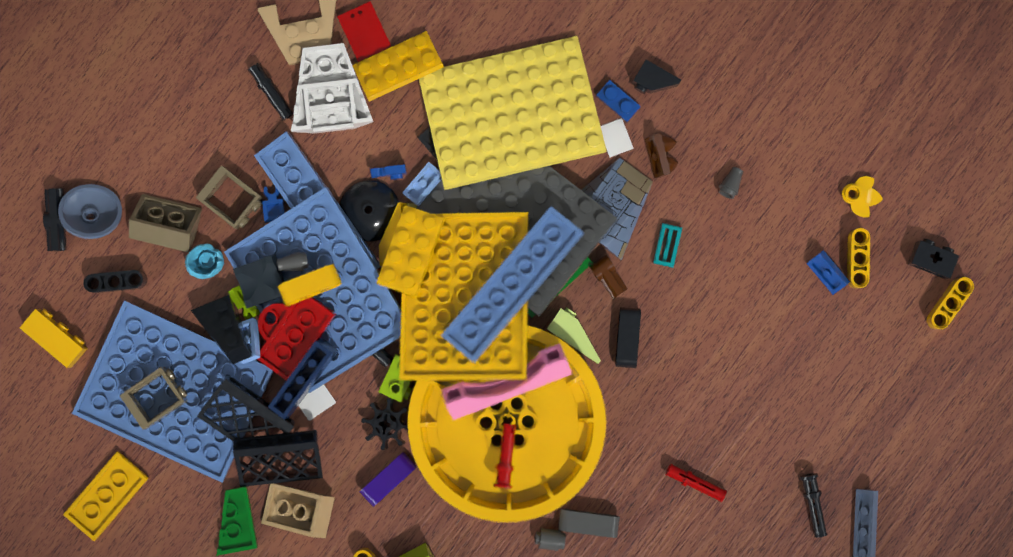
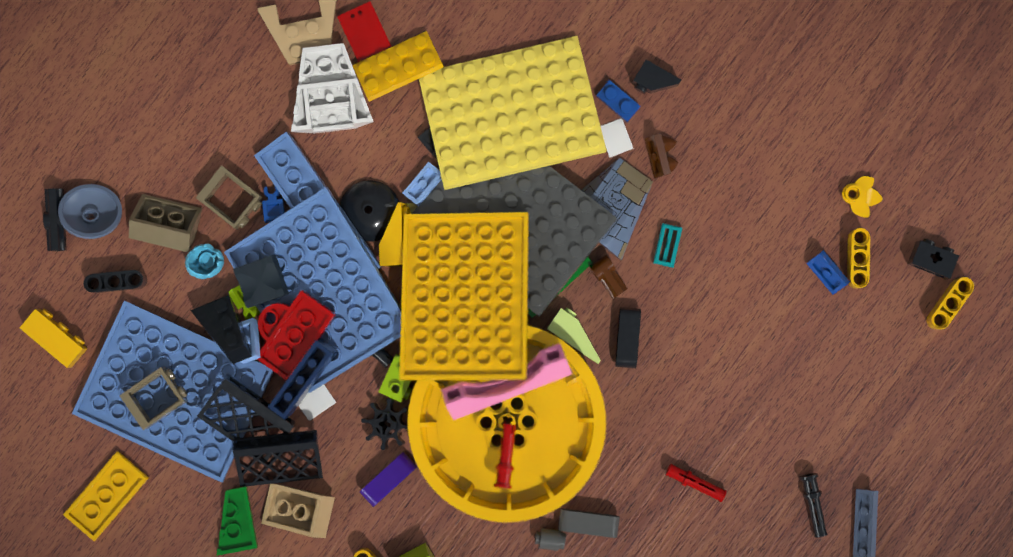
(266, 85): black pin -> none
(293, 262): dark grey cone -> none
(309, 285): yellow beam -> none
(394, 172): blue plate -> none
(410, 251): yellow plate -> none
(512, 284): medium blue plate -> none
(730, 186): dark grey cone -> none

